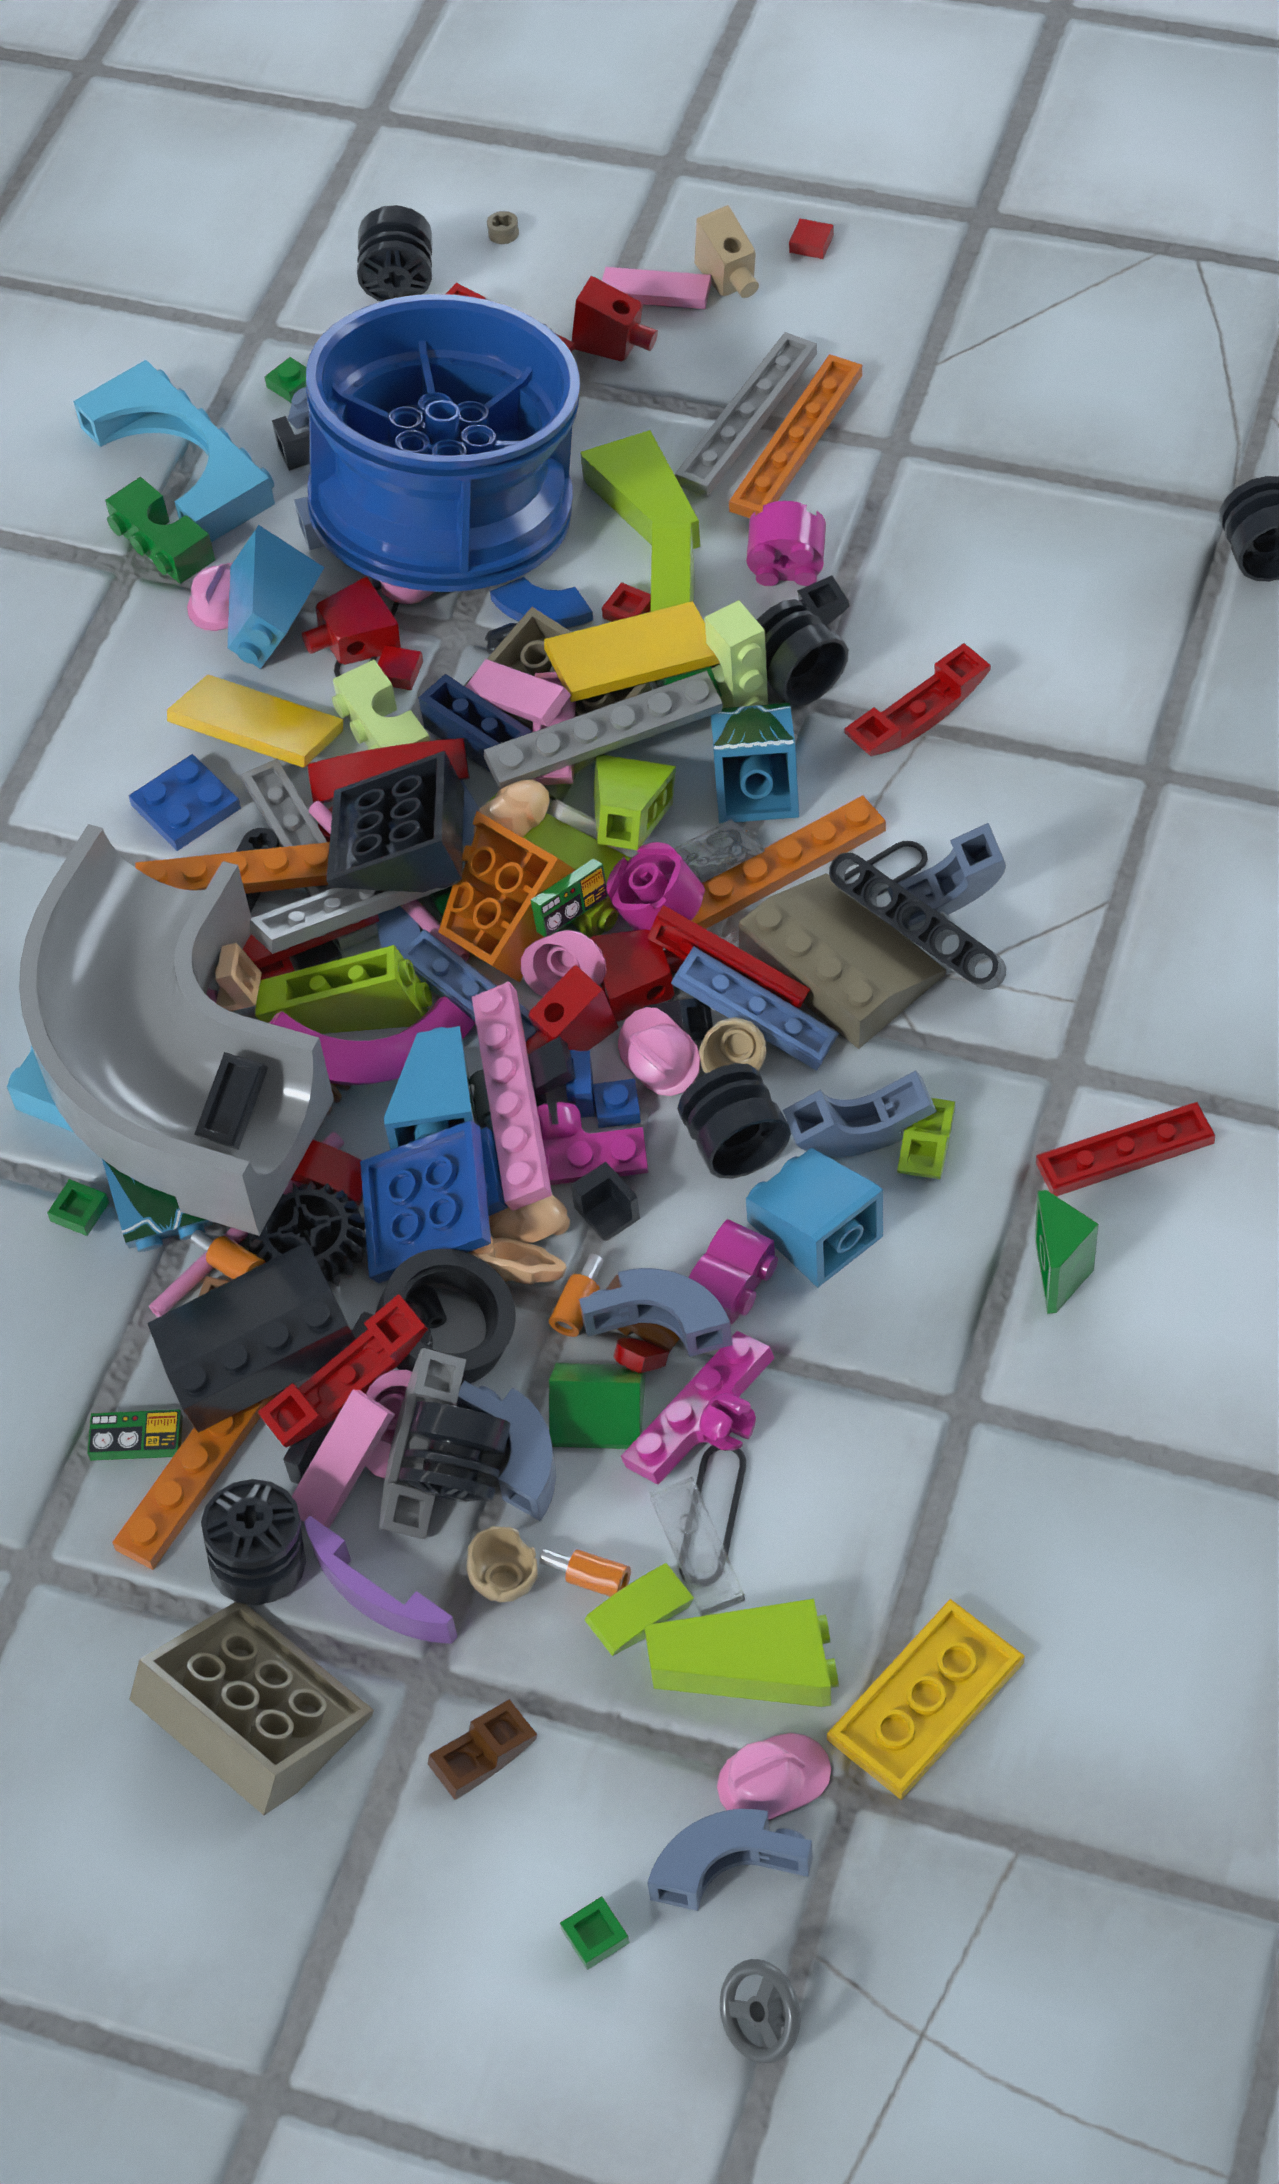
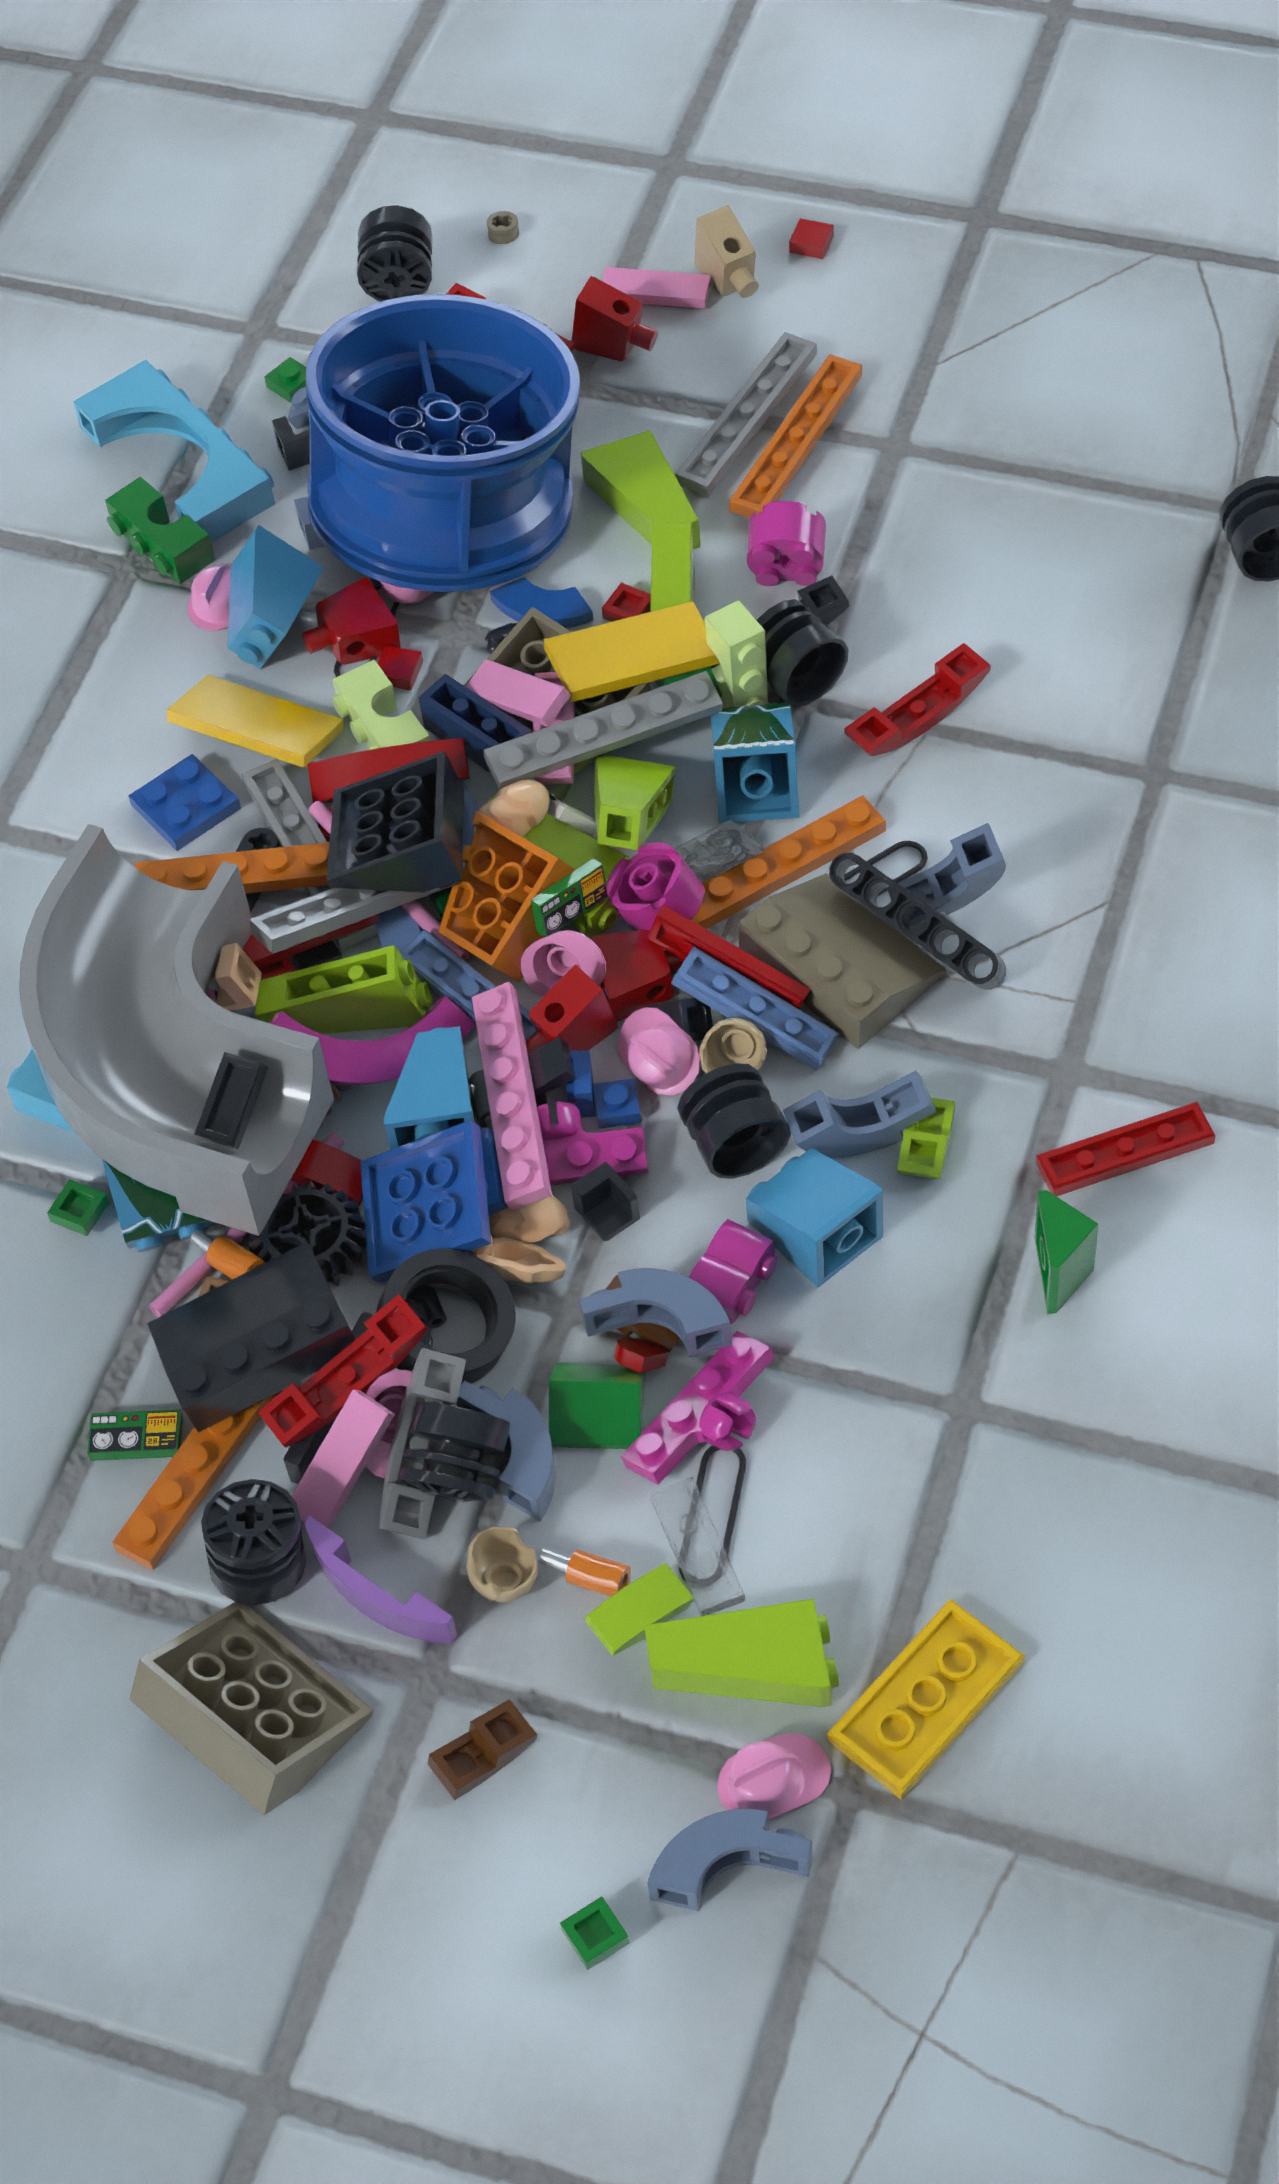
(567, 1314): orange piece -> none
(769, 2010): dark grey piece -> none

